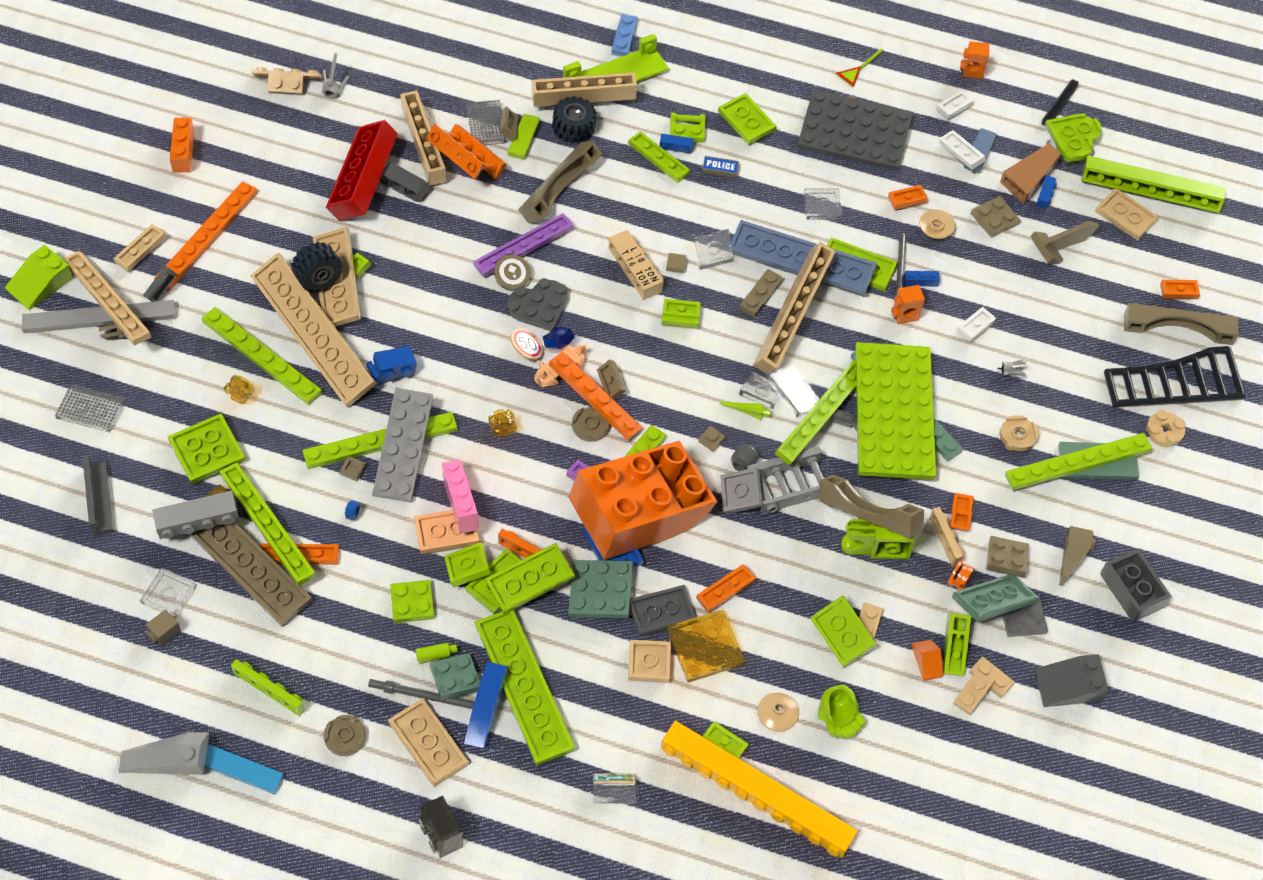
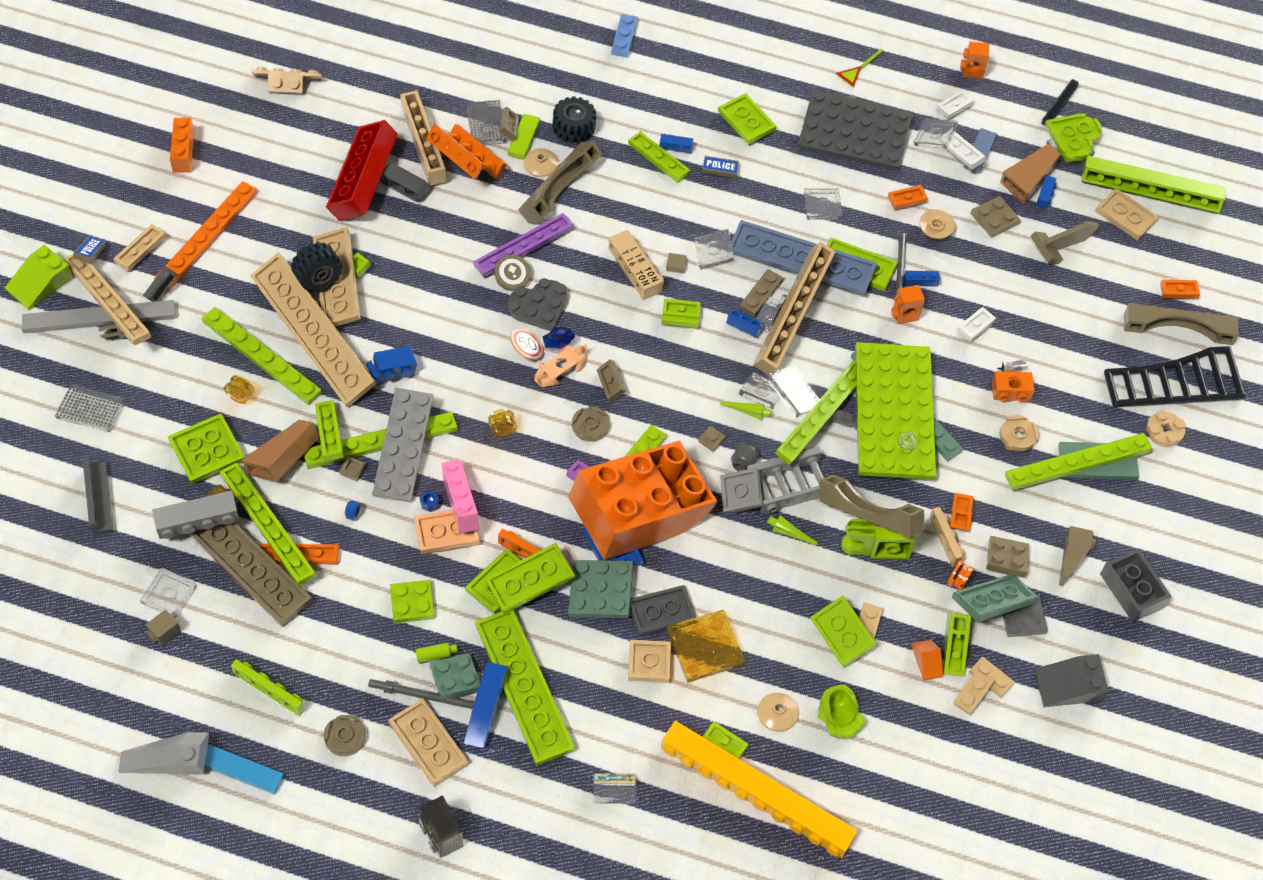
(89, 249): none -> tile
(281, 452): none -> medium nougat slope
(329, 430): none -> lime plate
(330, 88): light grey plant -> none
(429, 501): none -> blue tile
(467, 564): lime plate -> none
(540, 162): none -> tan dish
(593, 88): tan brick -> none
(595, 396): orange plate -> none
(644, 62): lime bracket -> none
(693, 131): lime plate -> none
(725, 588): orange plate -> none
(744, 323): none -> blue piece
(770, 311): none -> clear panel
(784, 527): none -> lime piece
(908, 436): none -> clear plate
(935, 133): none -> clear tile
(1020, 381): none -> orange brick

